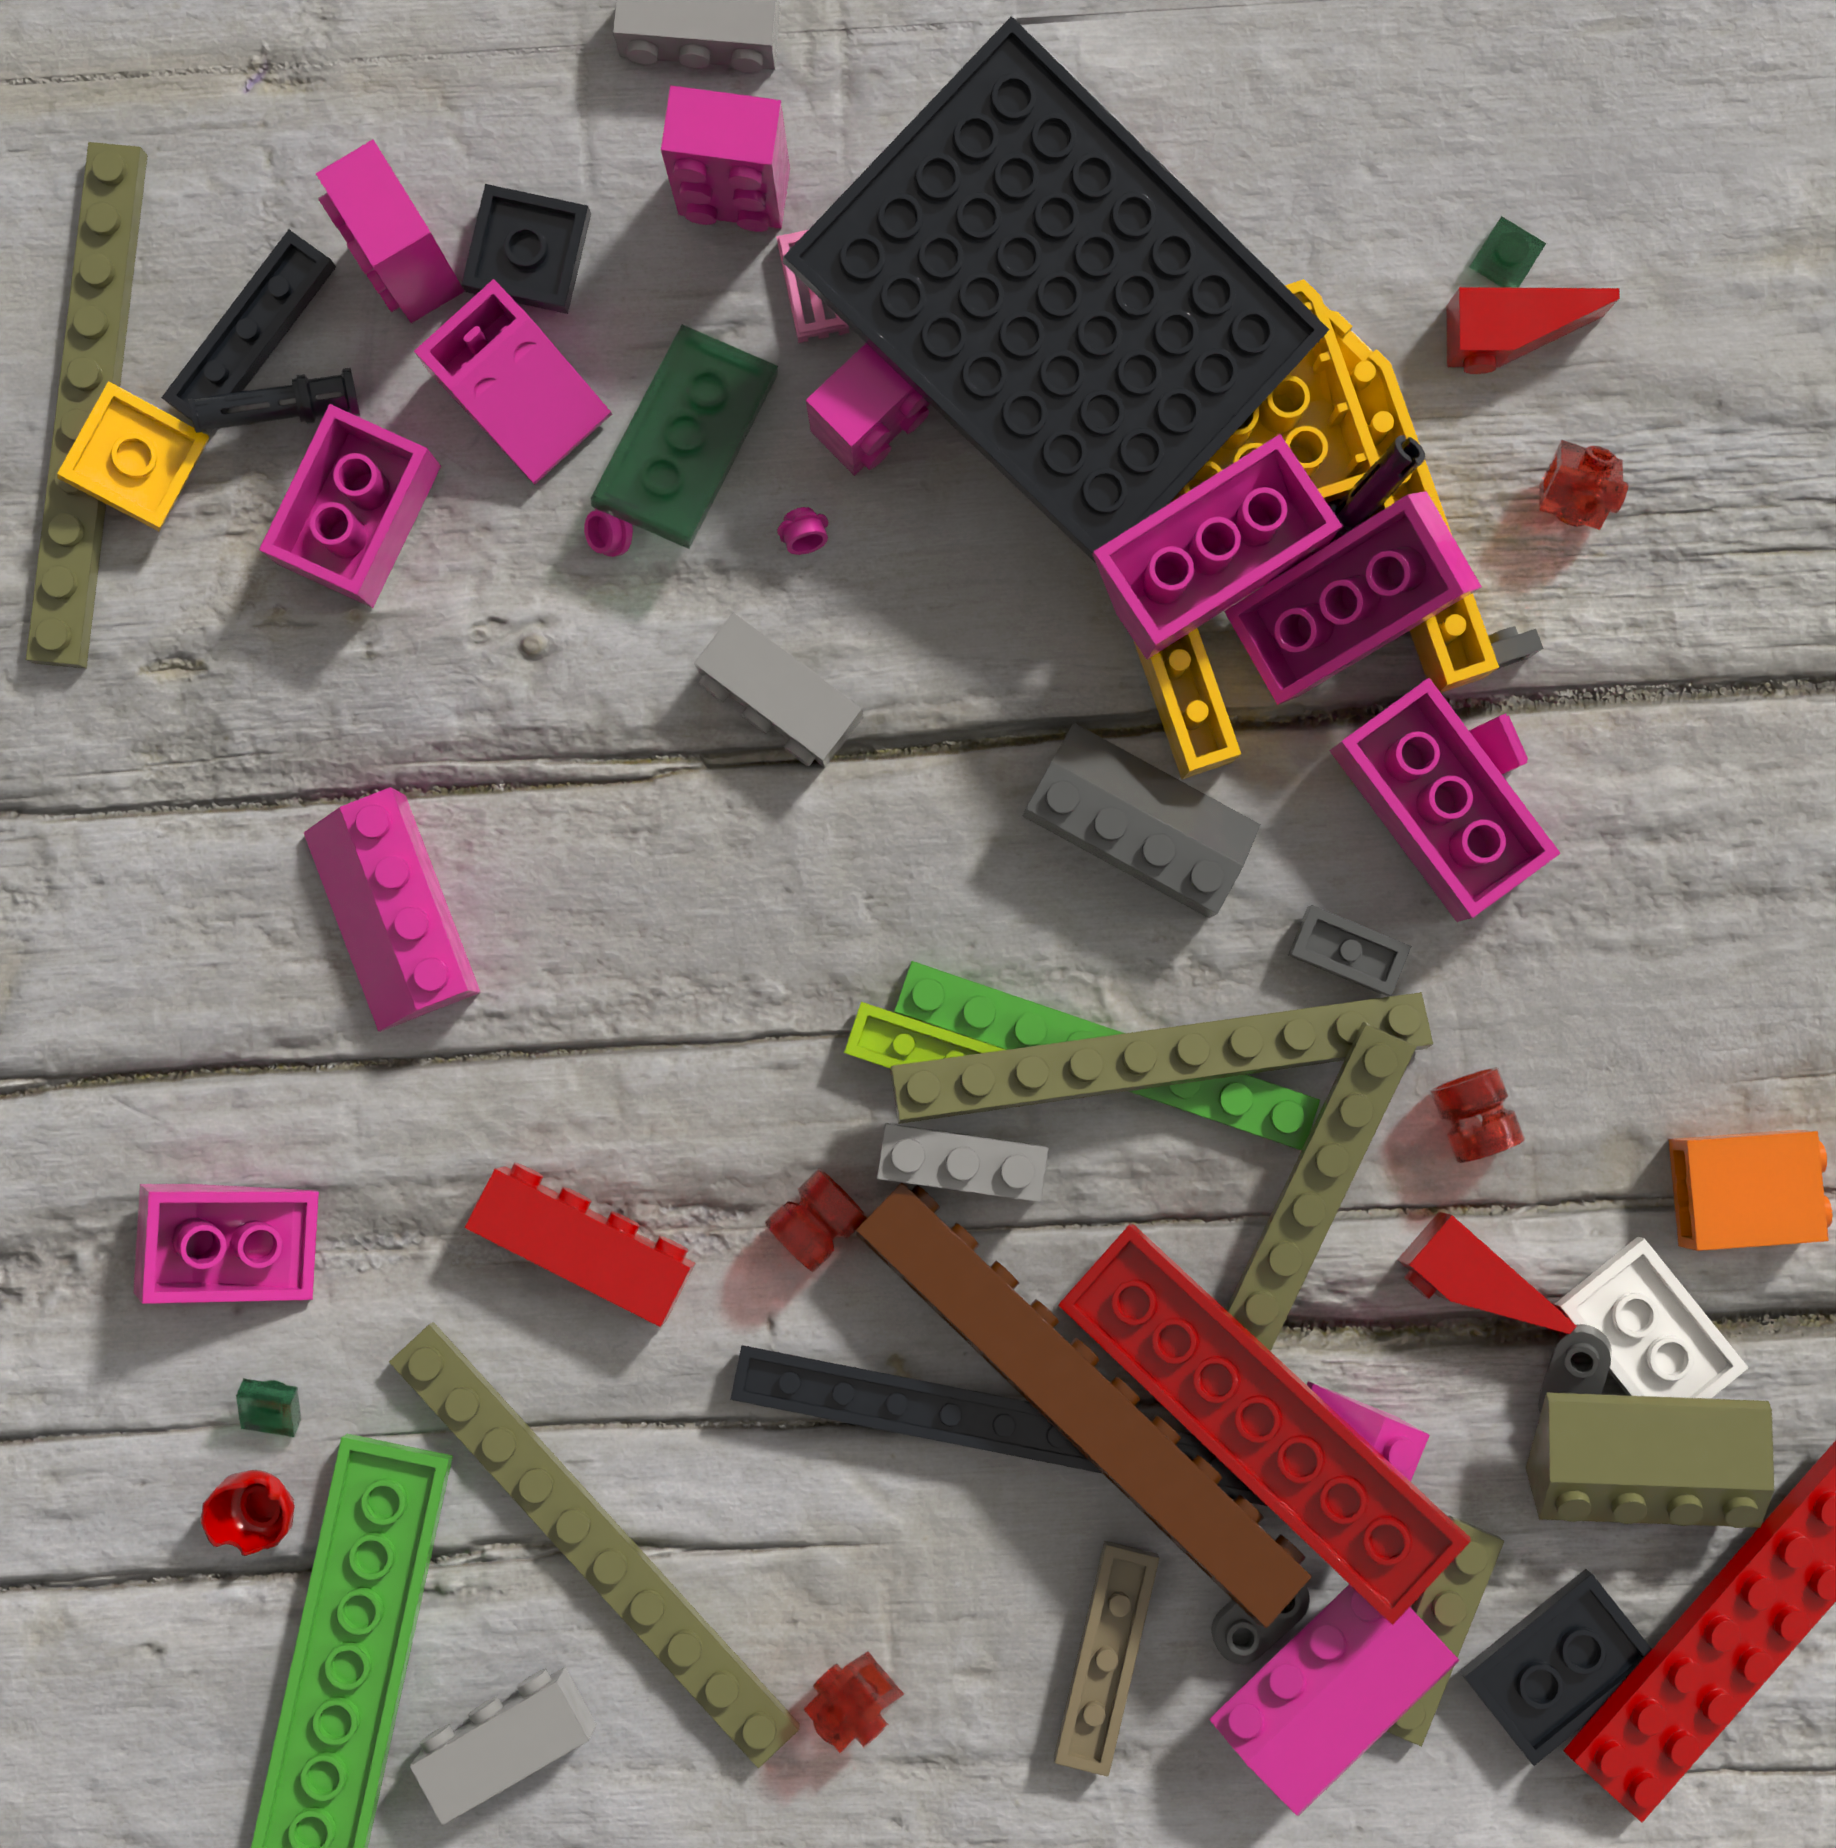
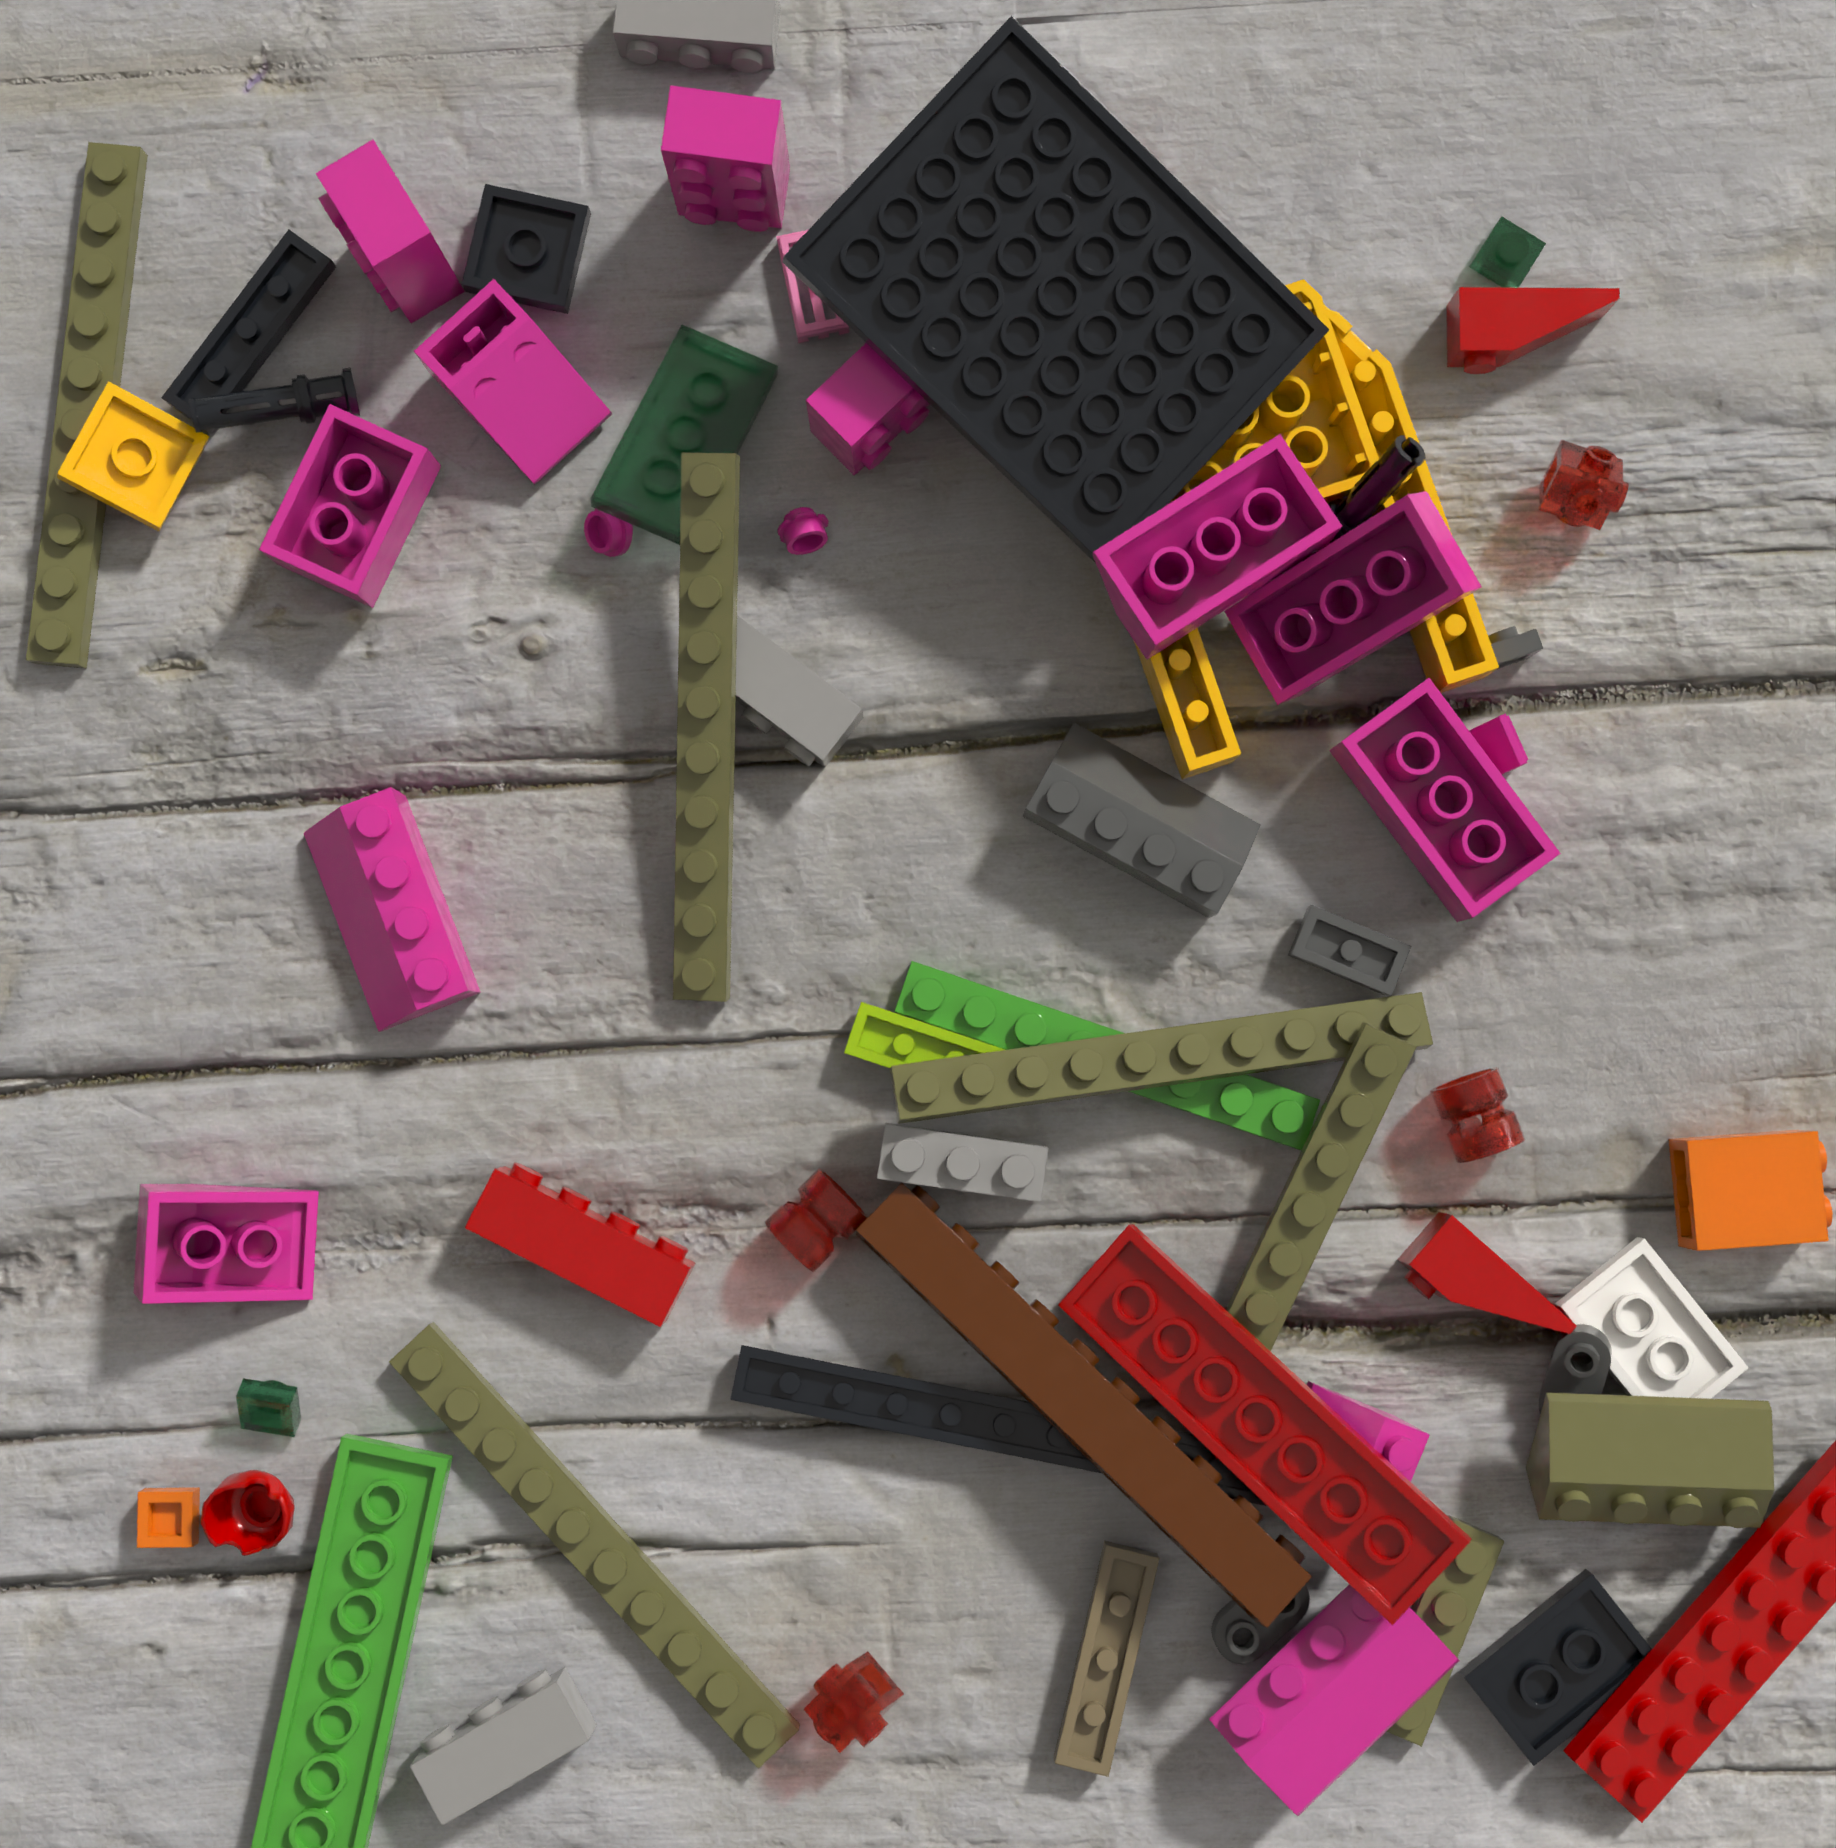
(168, 1517): none -> orange plate
(706, 725): none -> olive plate

